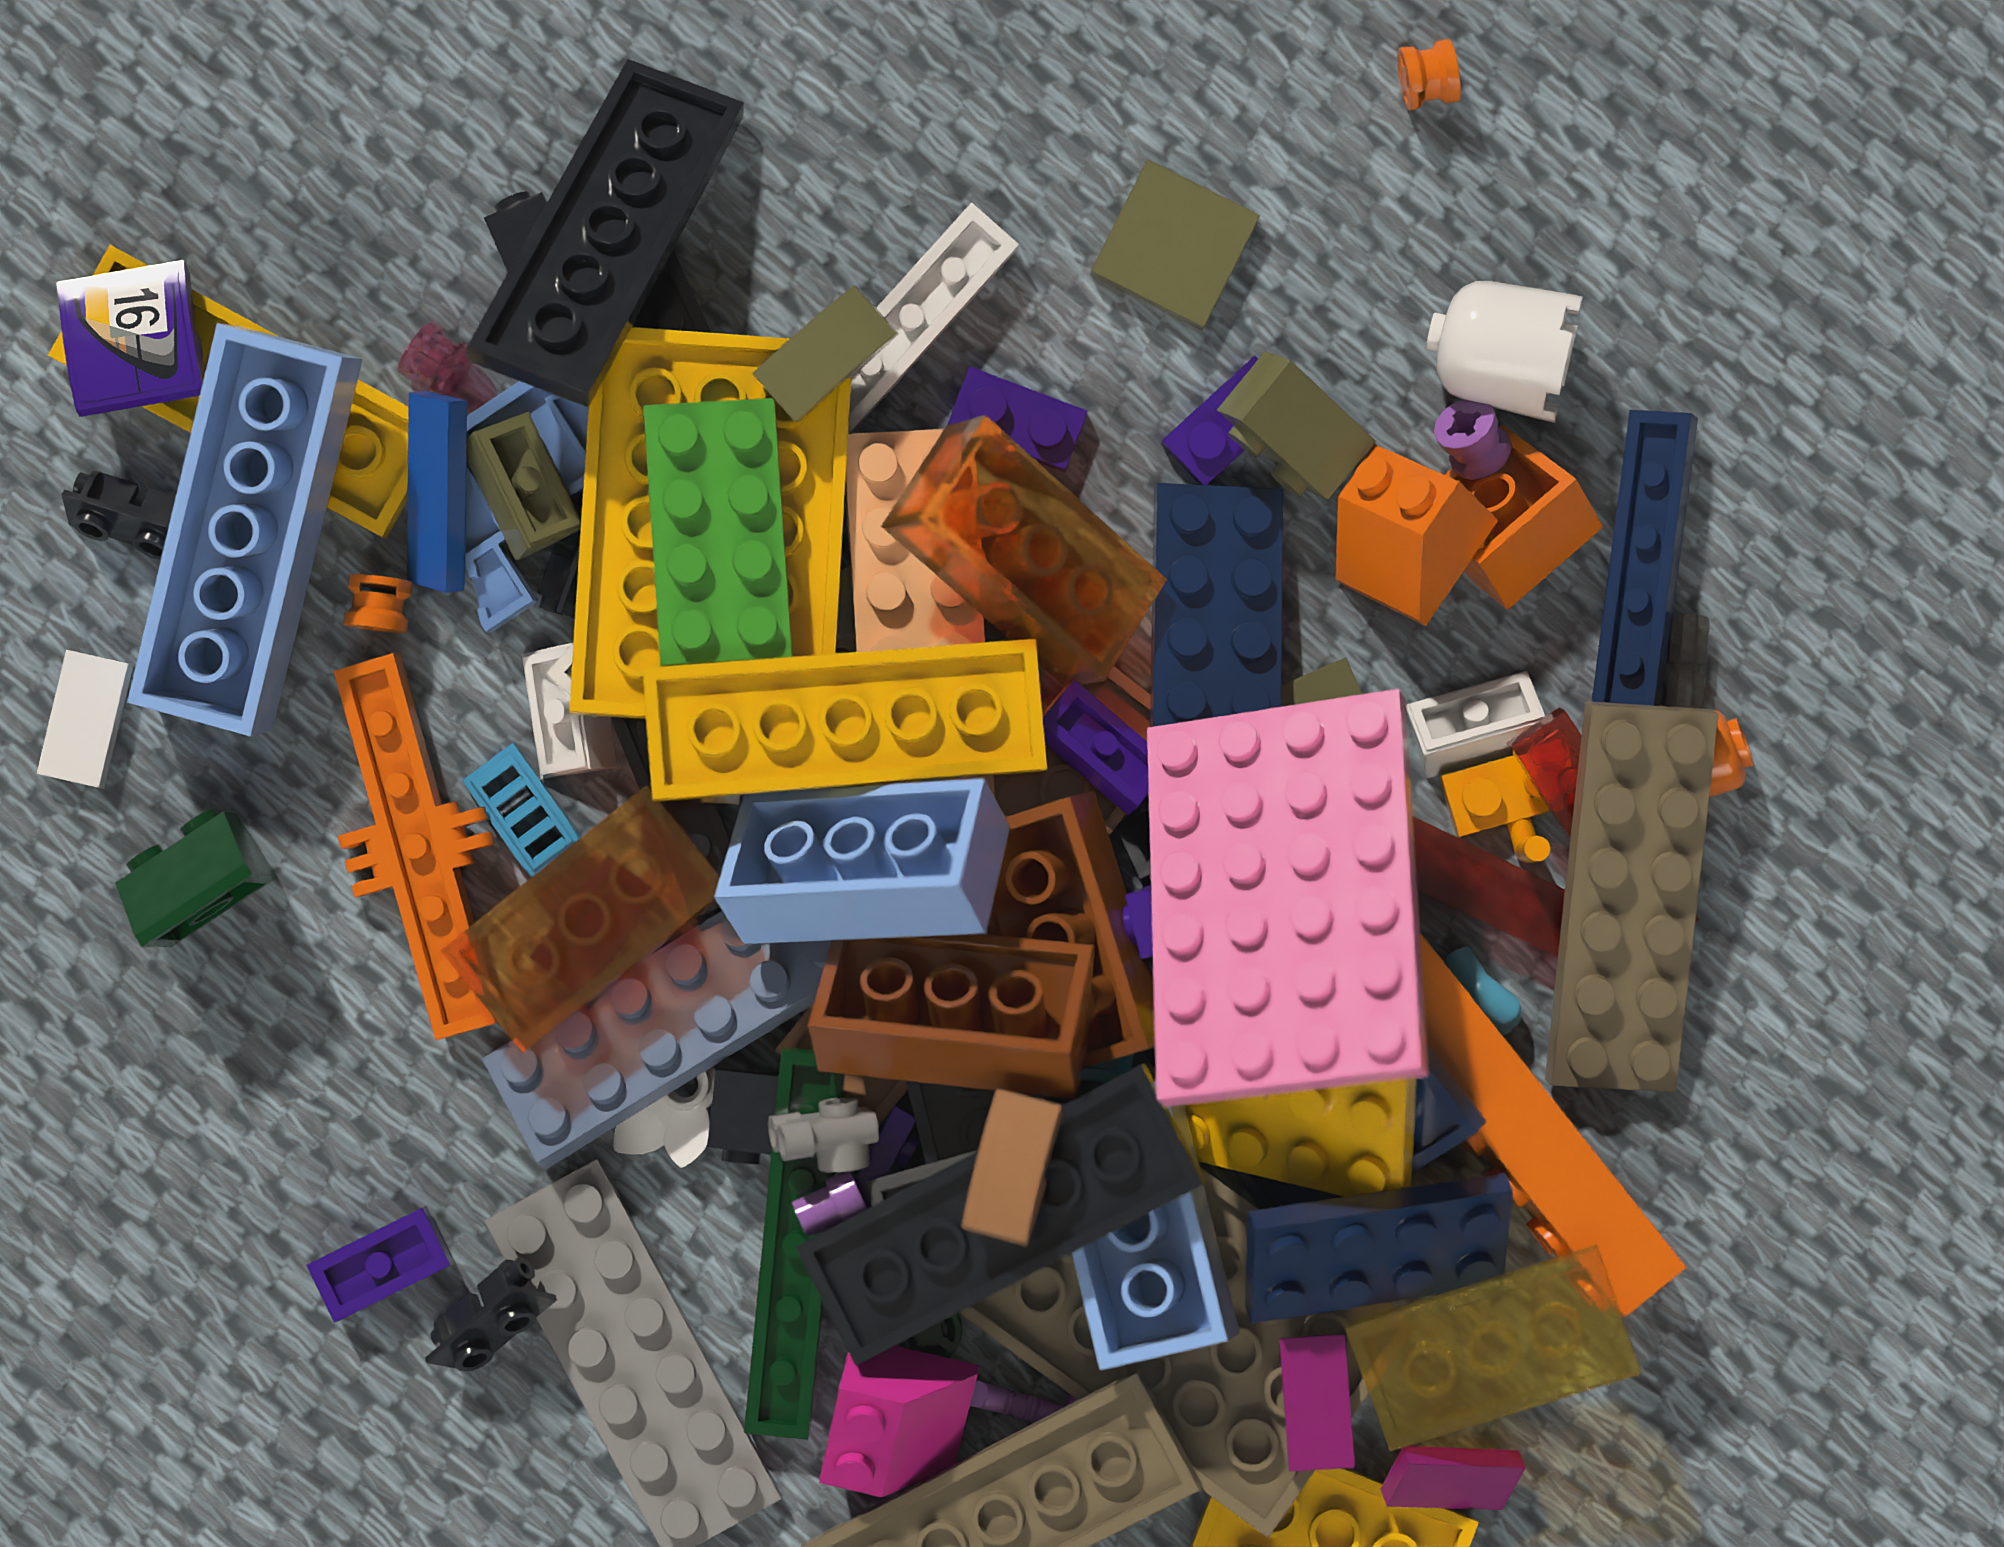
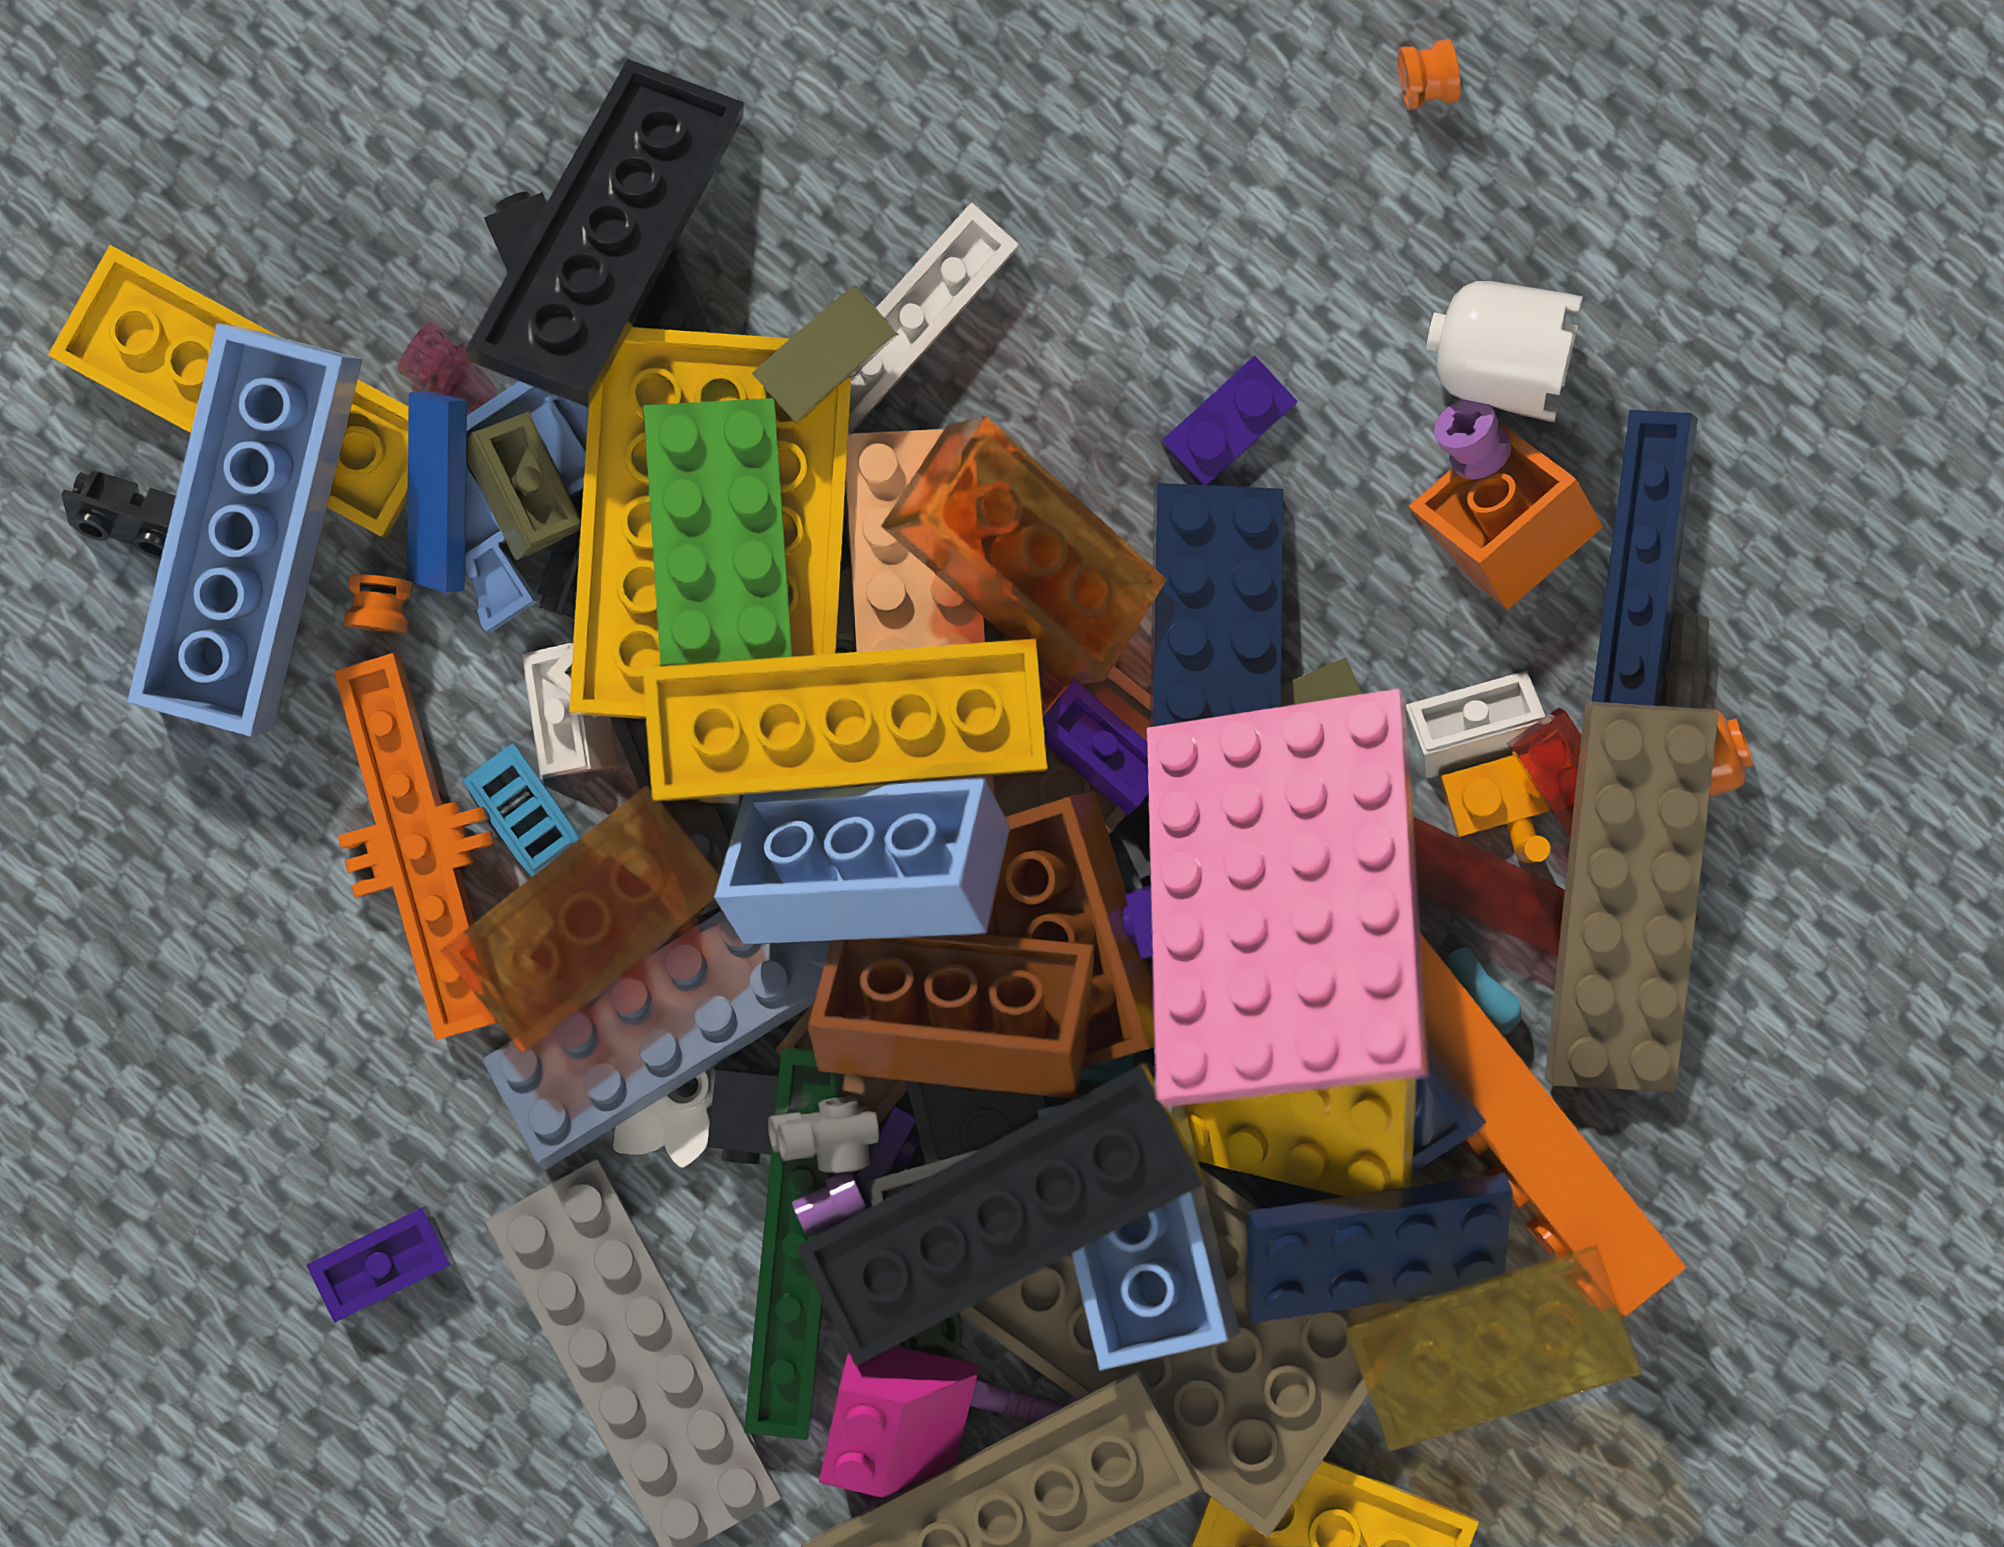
(85, 719): white tile -> none
(130, 338): dark purple slope -> none
(192, 880): dark green slope -> none
(472, 1333): black hinge -> none
(1011, 1167): medium nougat slope -> none
(1032, 419): dark purple plate -> none
(1174, 245): olive tile -> none
(1295, 426): olive brick -> none
(1316, 1402): magenta tile -> none
(1406, 533): orange slope -> none
(1452, 1478): magenta tile -> none

